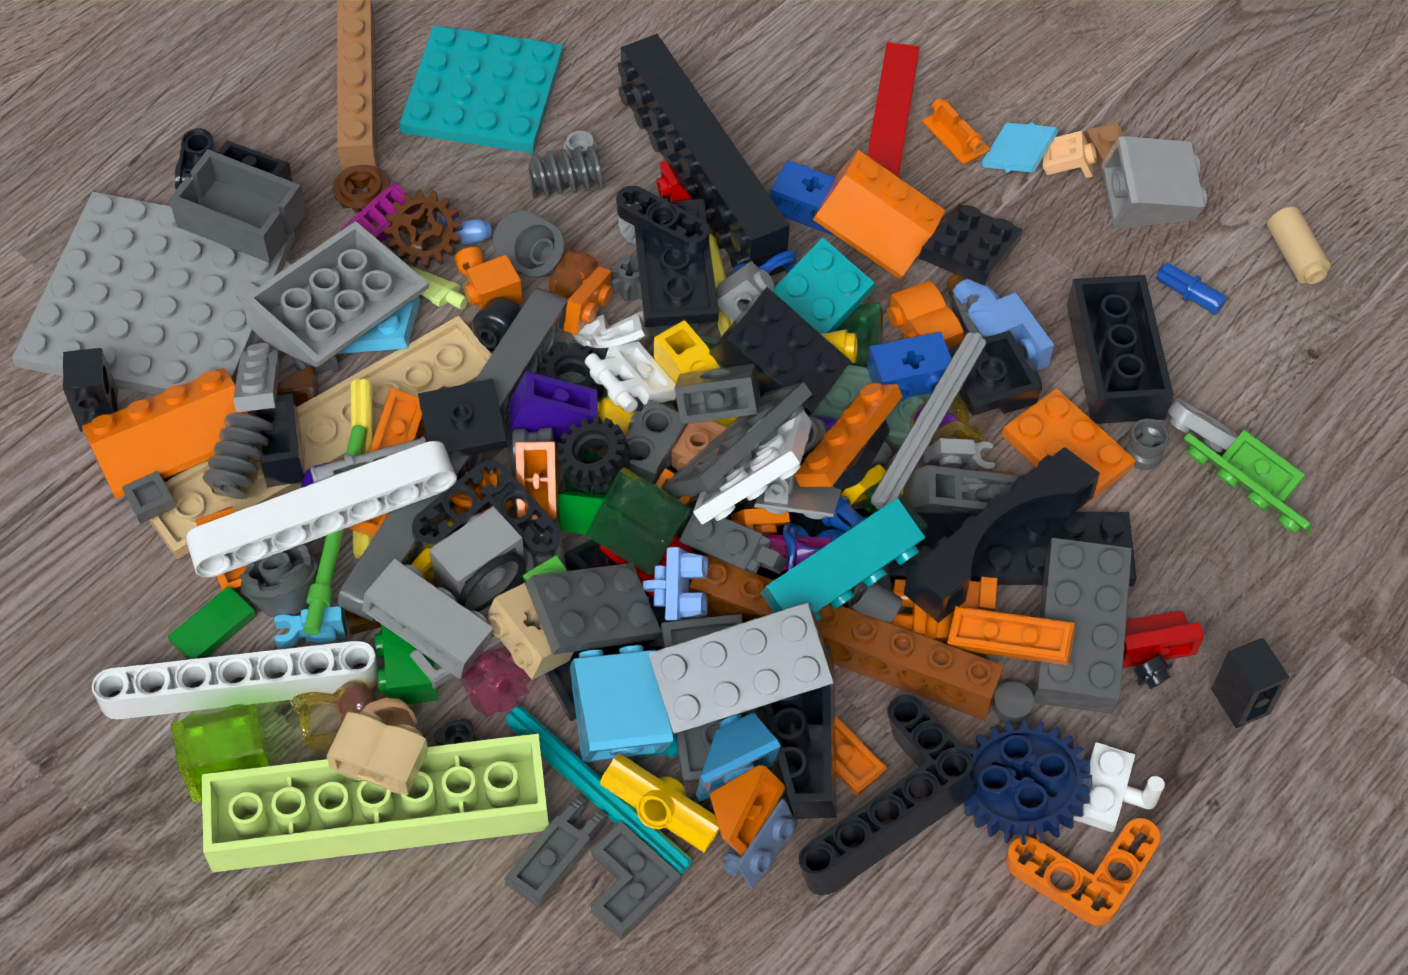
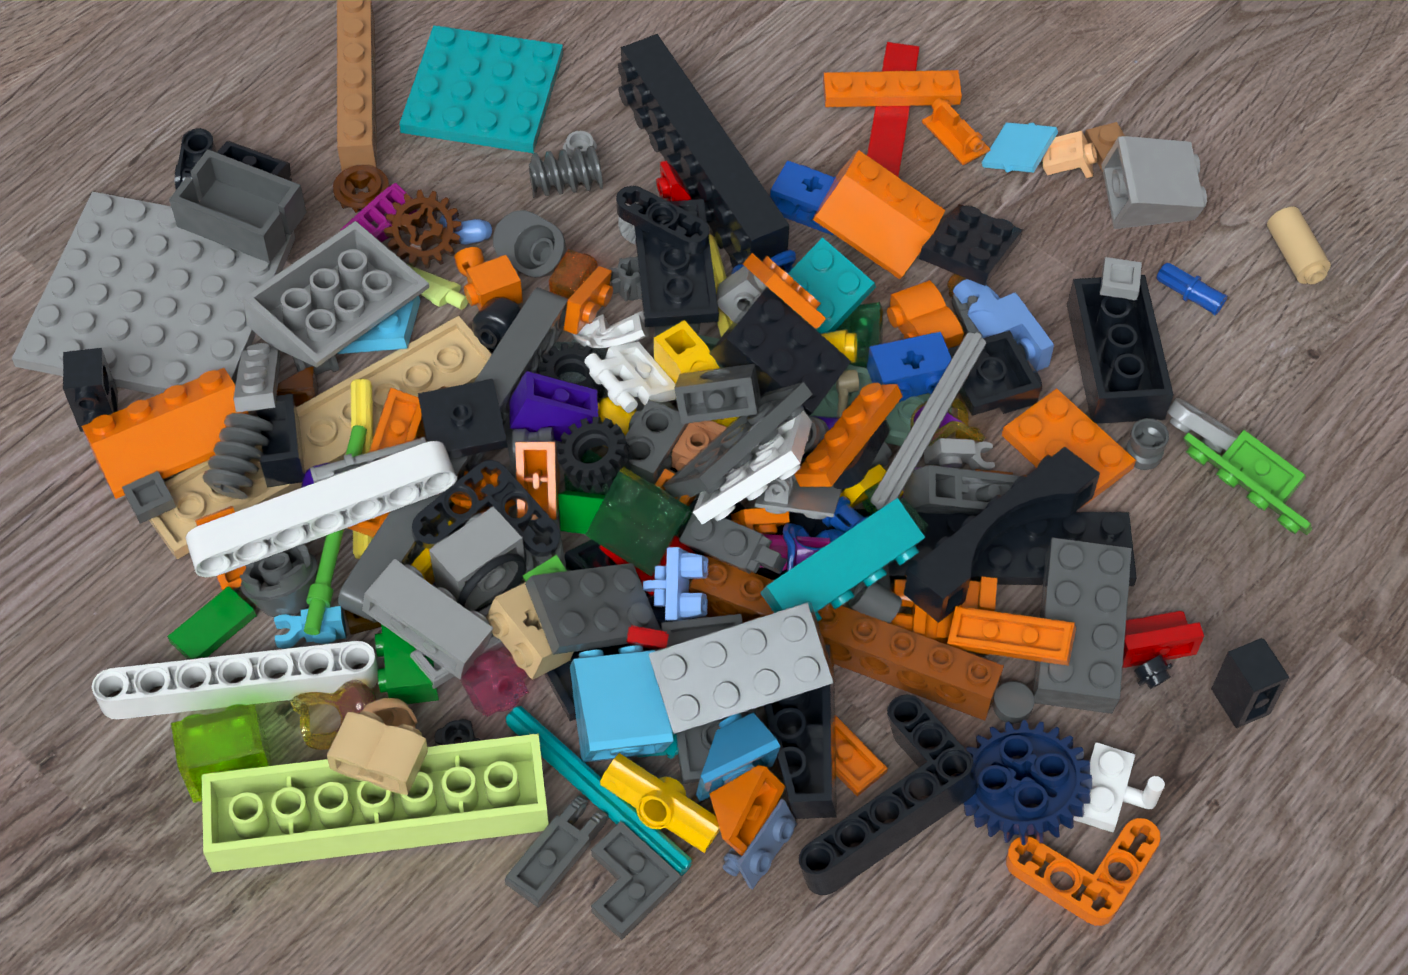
(647, 637): none -> red tile
(786, 288): none -> orange plate
(846, 383): none -> dark tan hand
(891, 88): none -> orange plate
(1120, 278): none -> light grey plate

